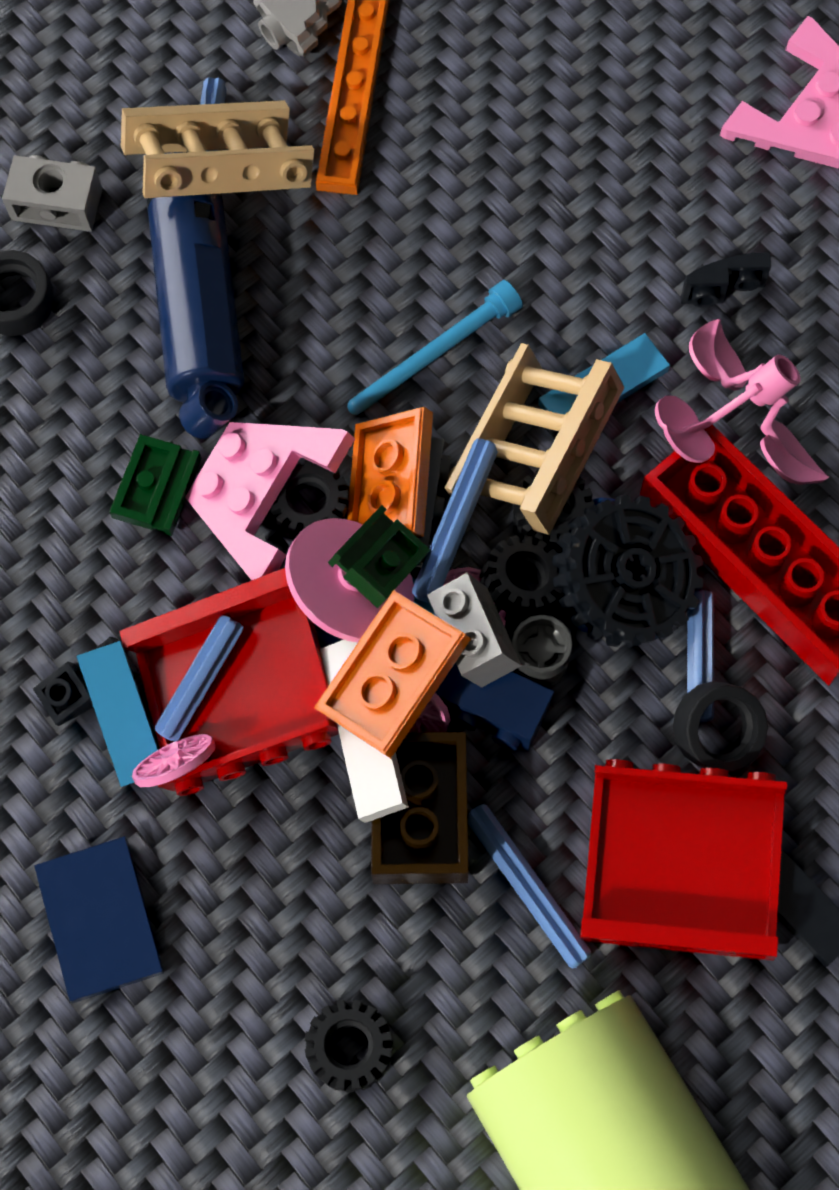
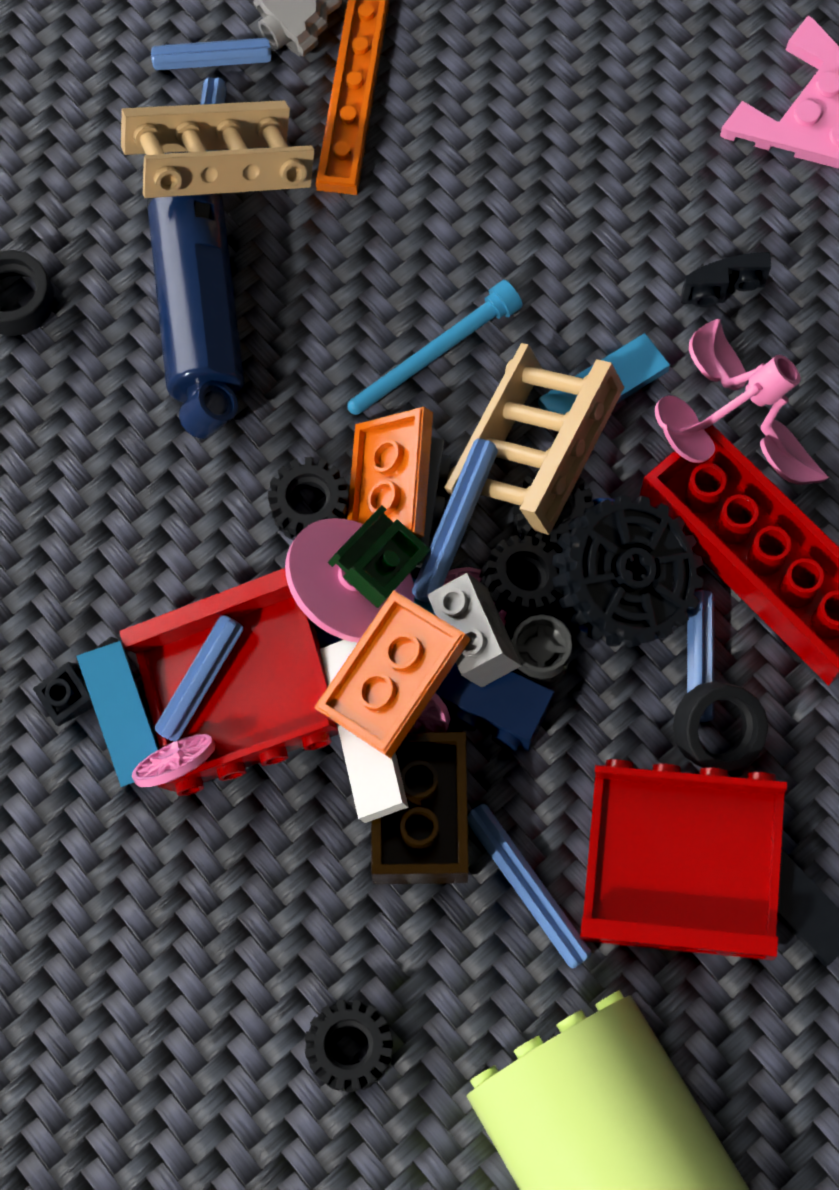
(69, 207): light grey brick -> none
(98, 919): dark blue tile -> none
(155, 484): dark green plate -> none
(211, 54): none -> medium blue axle
(246, 478): bright pink wing -> none

